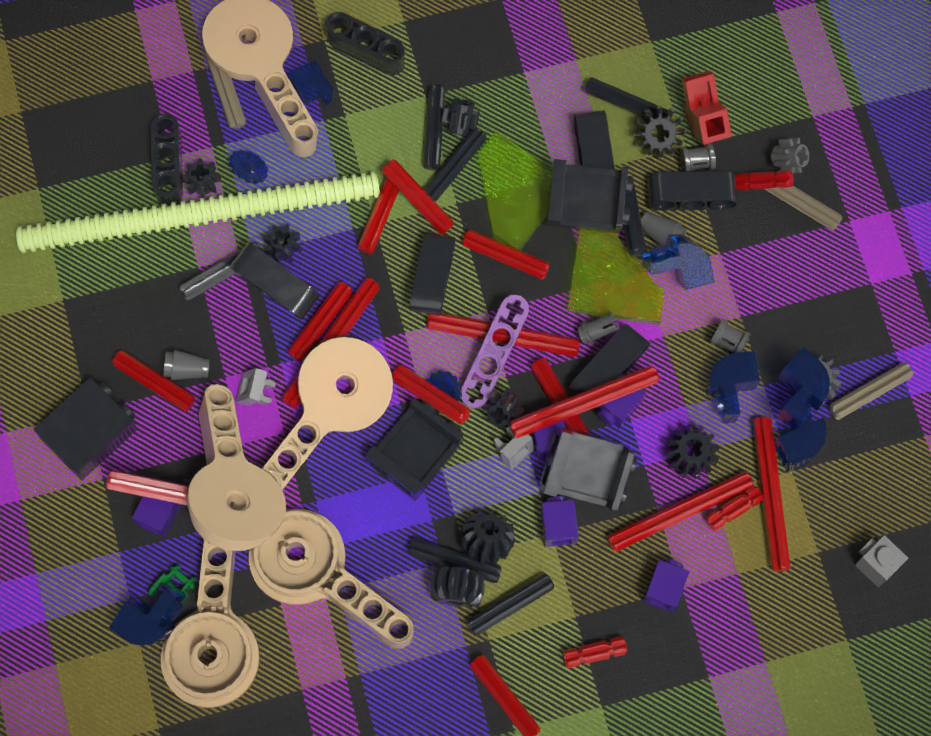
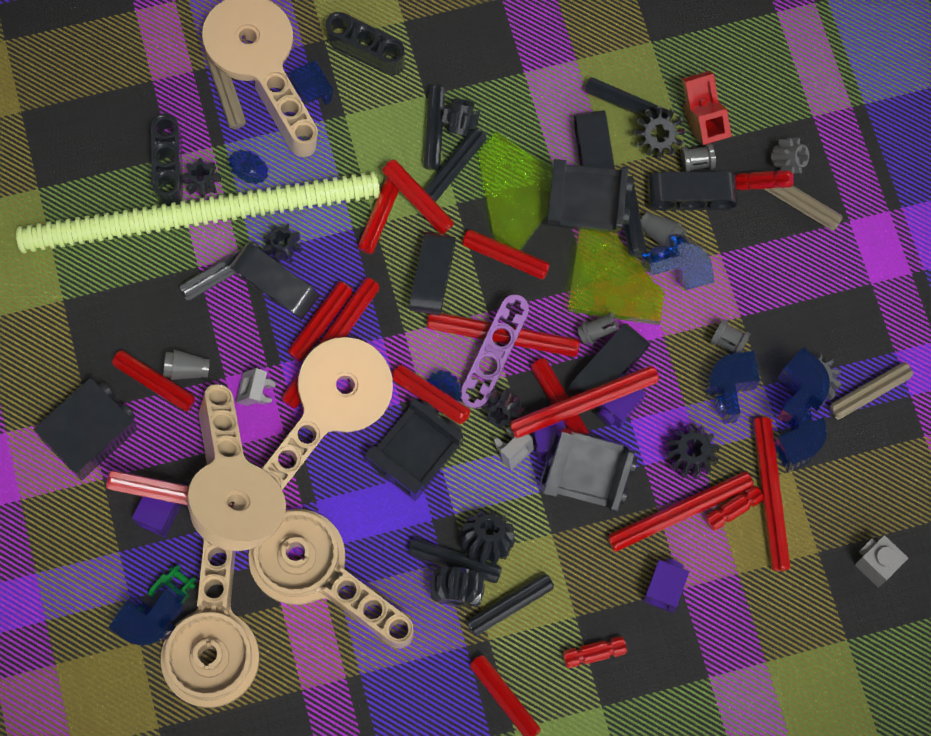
(559, 522): dark purple brick -> none

